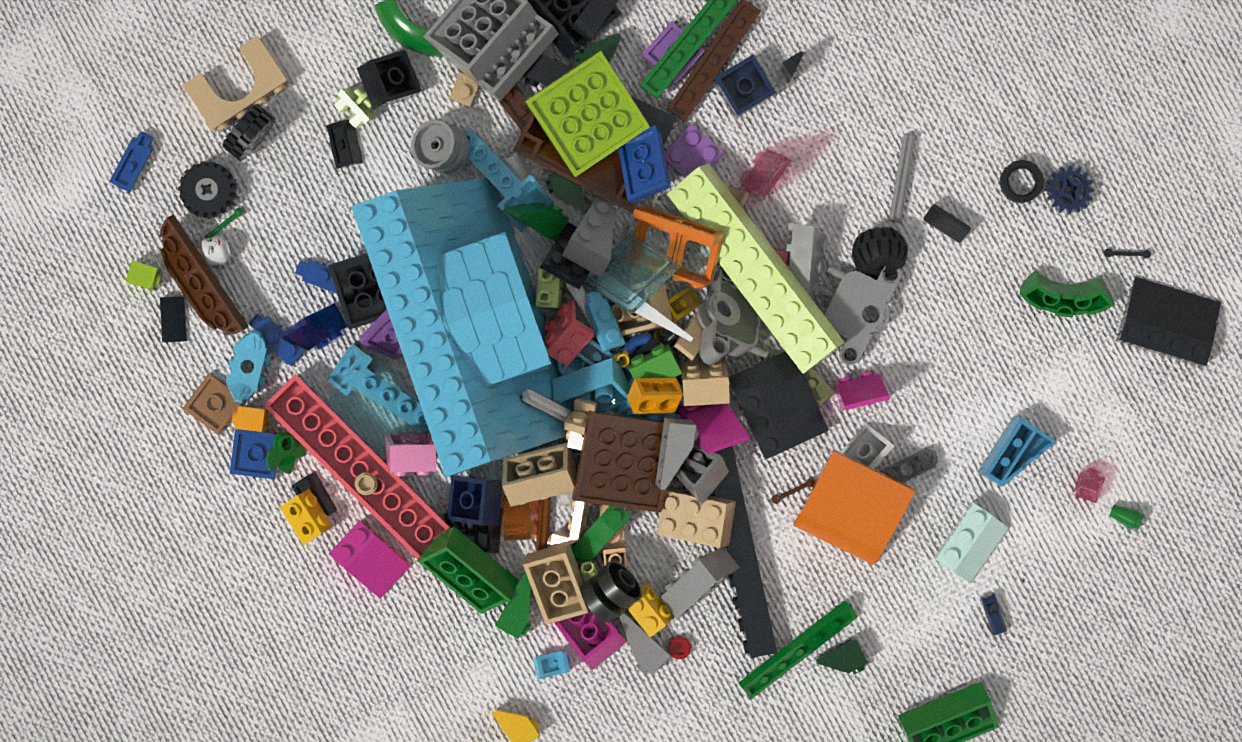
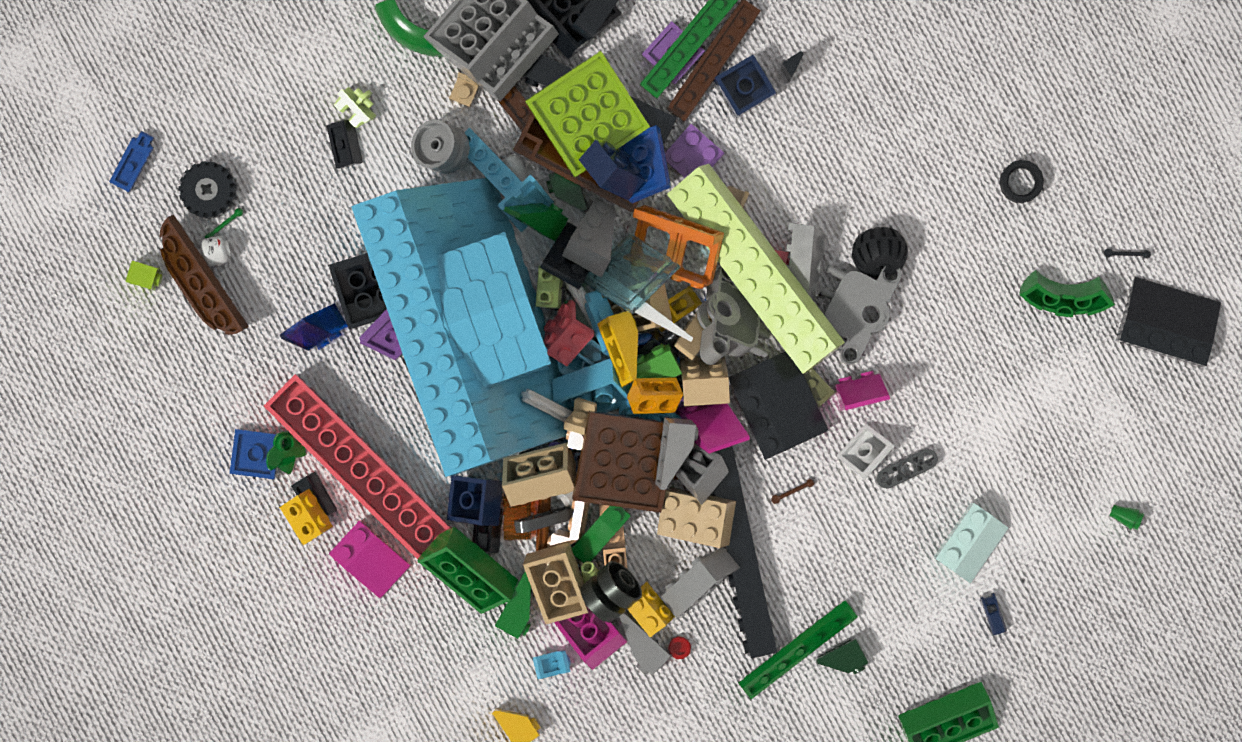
(173, 319): black slope -> none
(212, 404): medium nougat tile -> none
(248, 132): black wheel -> none
(251, 419): light orange brick -> none
(252, 348): medium azure piece -> none
(268, 80): tan arch -> none
(270, 332): blue hinge -> none
(316, 274): blue hinge -> none
(353, 372): medium azure bracket -> none
(366, 483): tan plate -> none
(368, 416): clear light blue piece -> none
(389, 79): black brick -> none
(410, 453): bright pink brick -> none
(471, 534): black bar -> none
(542, 520): none -> dark grey beam
(607, 46): dark green slope -> none
(612, 169): none -> dark blue brick
(622, 344): none -> yellow slope
(764, 174): clear pink slope -> none
(854, 507): orange slope -> none
(902, 178): light grey axle -> none
(946, 223): black slope -> none
(1014, 451): dark azure wedge -> none
(1066, 180): dark blue gear -> none
(1088, 485): clear pink brick -> none

